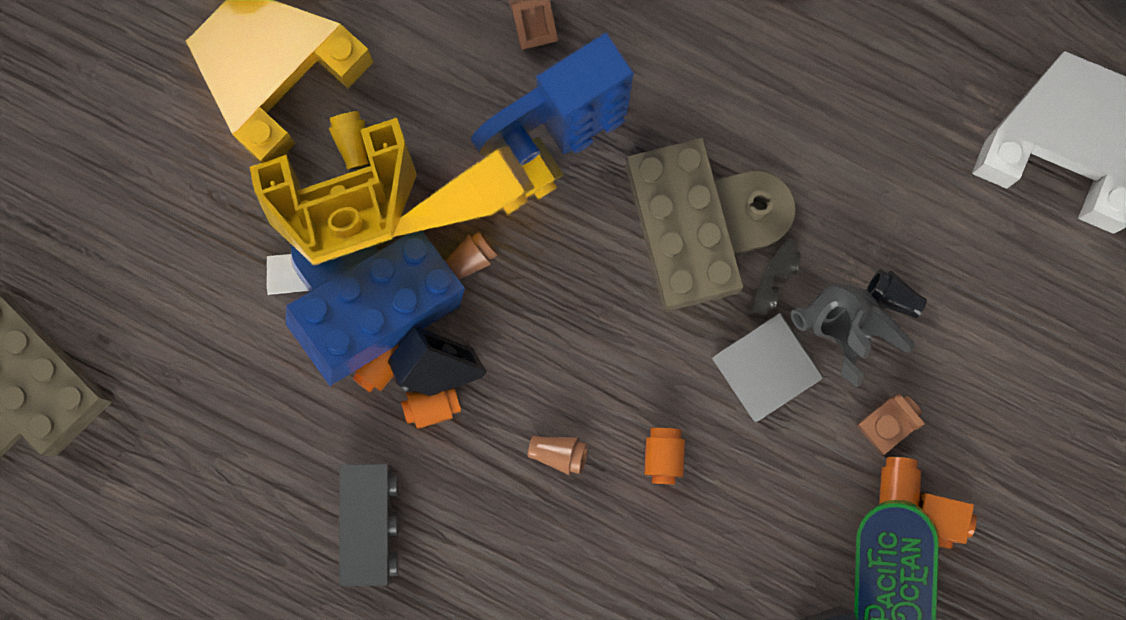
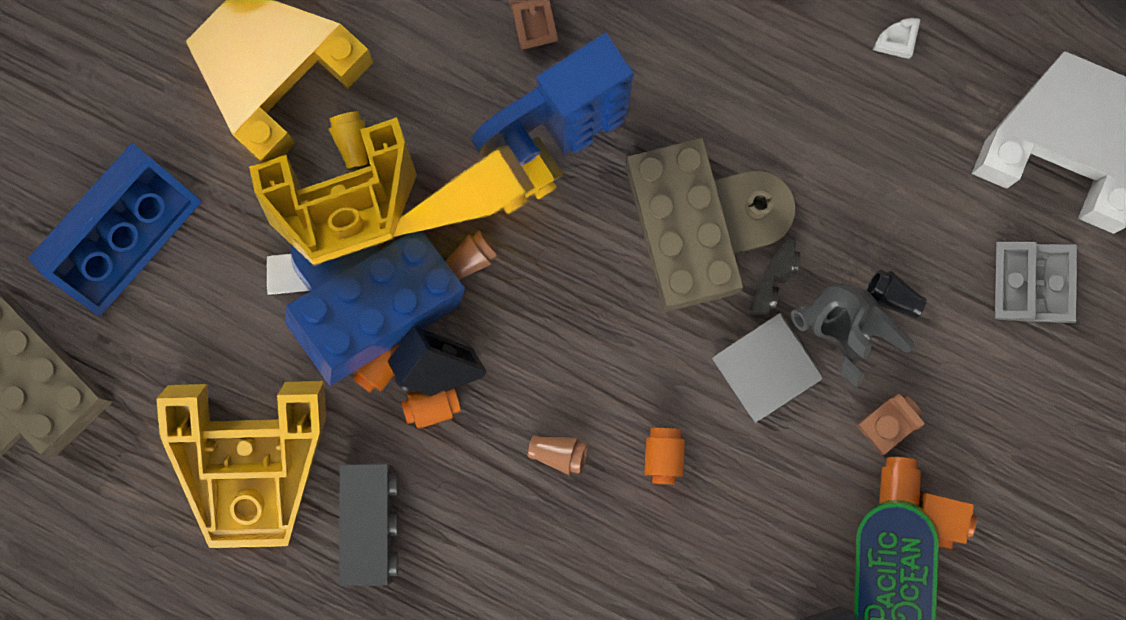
(114, 230): none -> blue slope
(247, 473): none -> yellow wedge
(899, 38): none -> white tile
(1036, 282): none -> light grey slope

